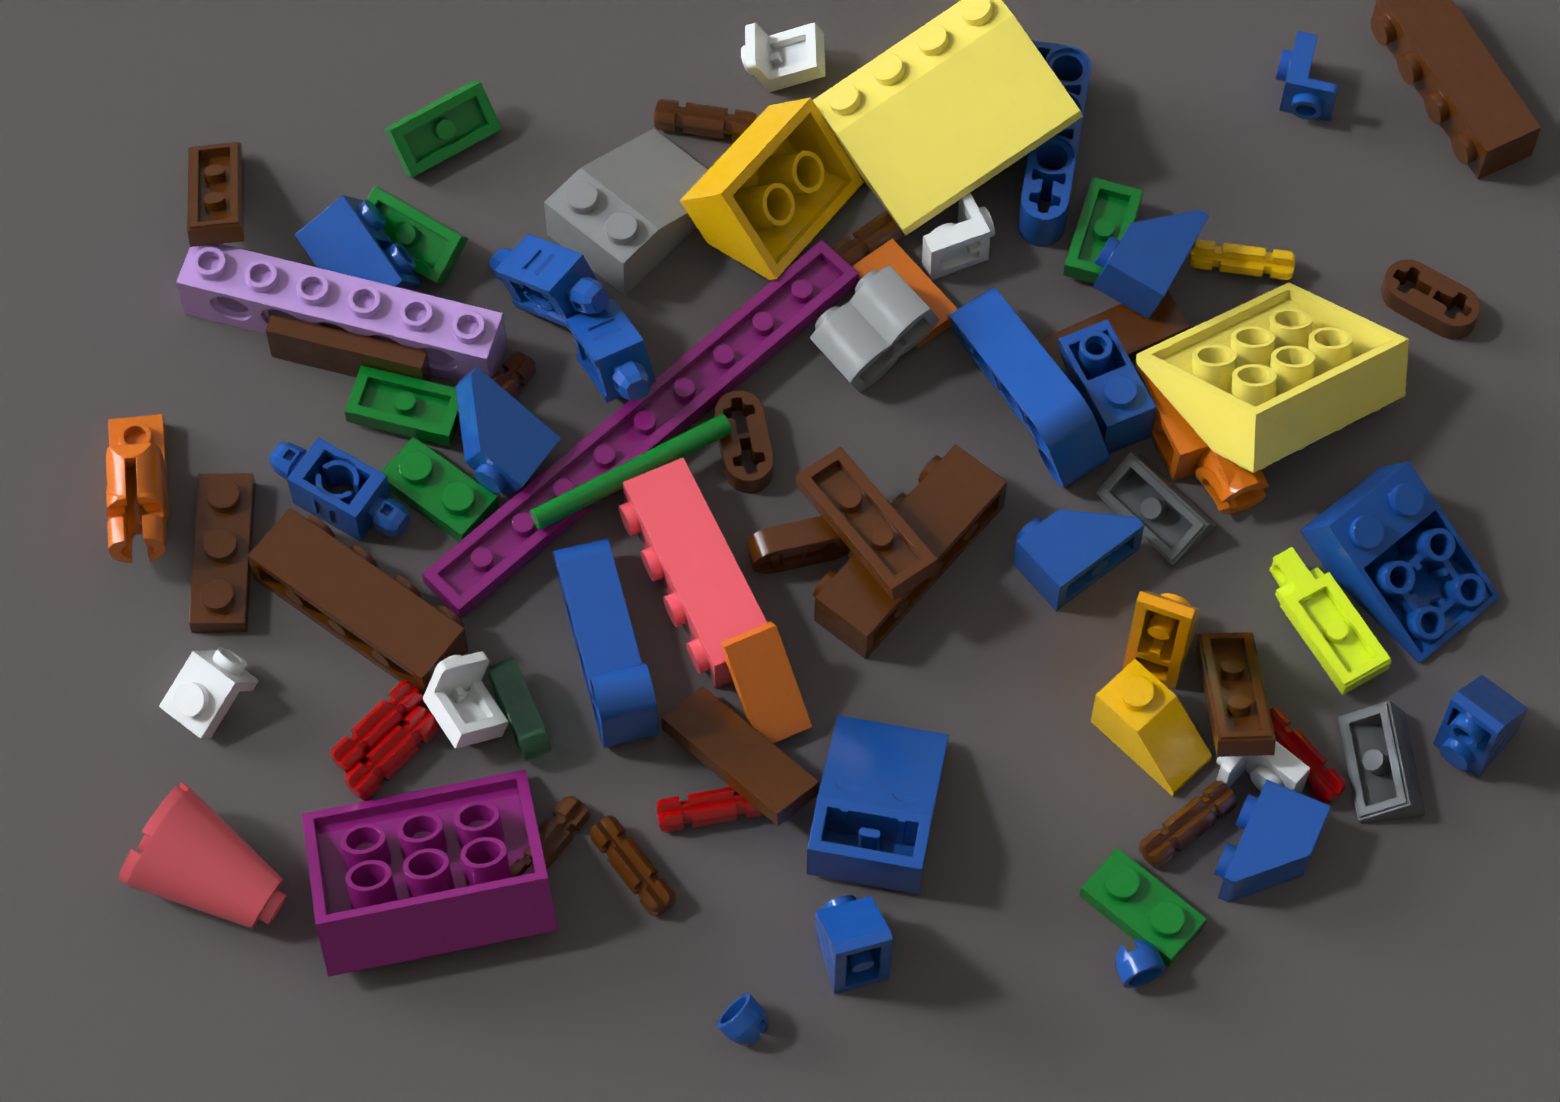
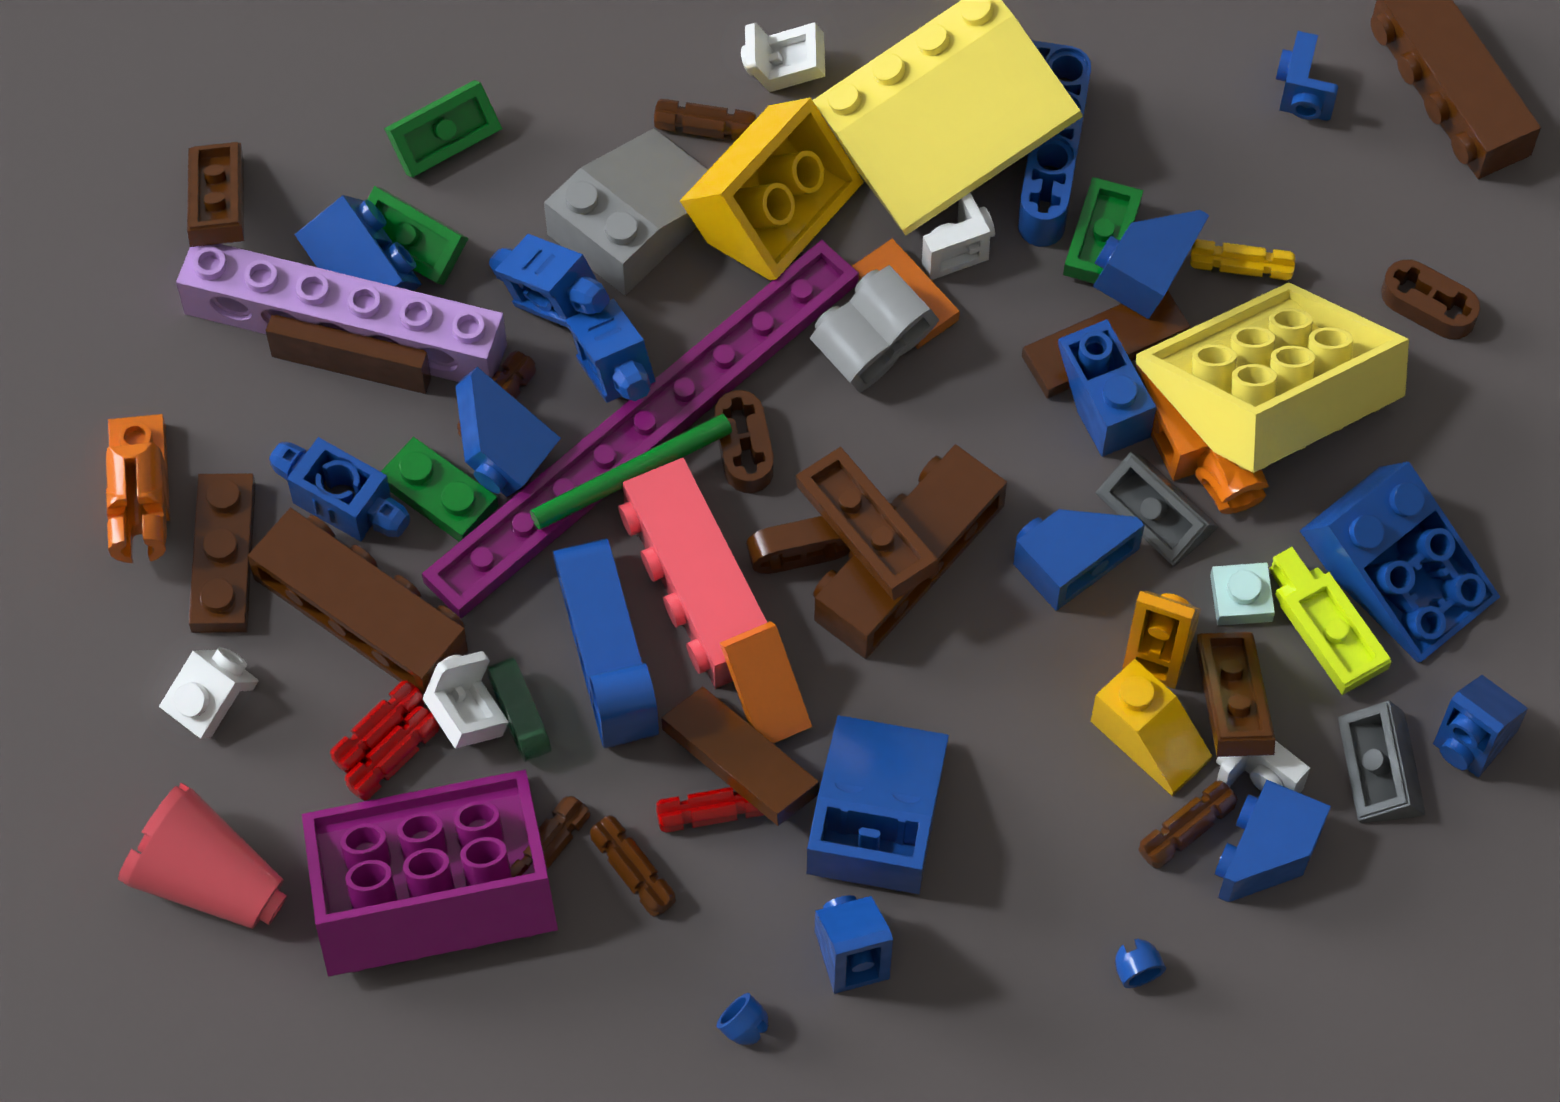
(403, 406): green plate -> none
(868, 238): reddish brown axle -> none
(1031, 386): blue beam -> none
(1142, 906): green plate -> none
(1242, 594): none -> light aqua plate
(1325, 783): red axle -> none

